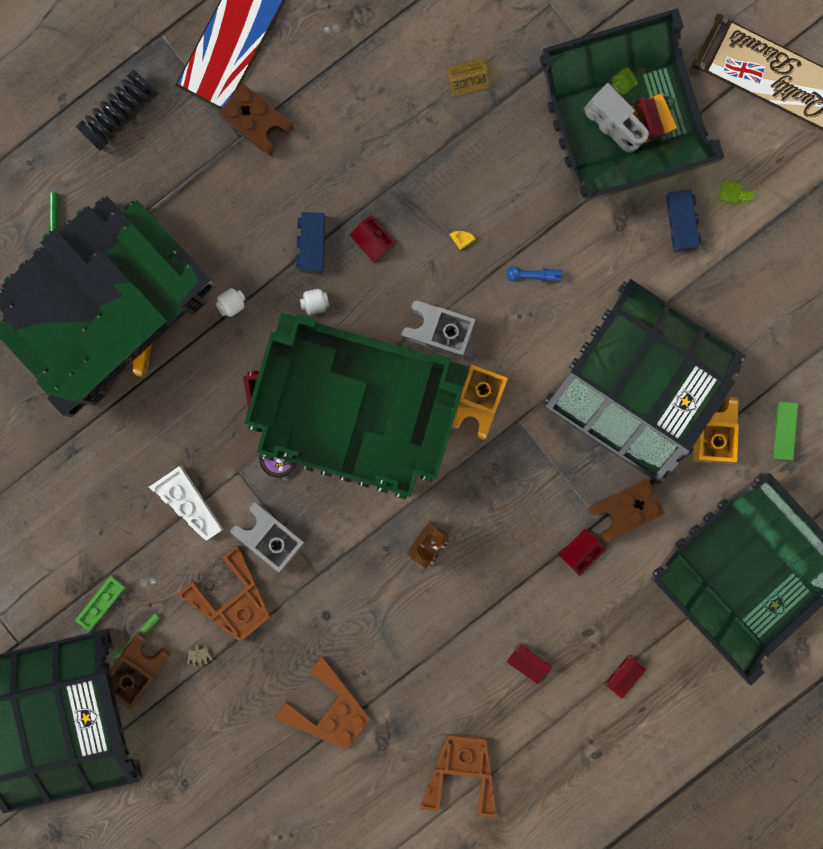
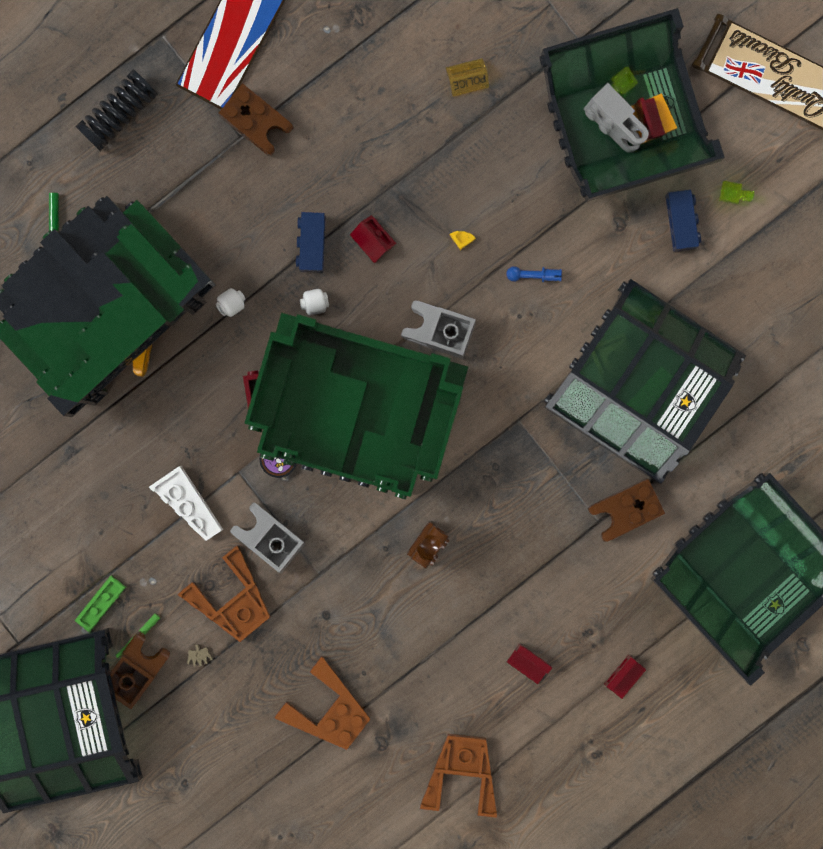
(477, 405): light orange brick -> none
(582, 552): dark red panel -> none
(724, 429): light orange brick -> none
(785, 431): bright green tile -> none

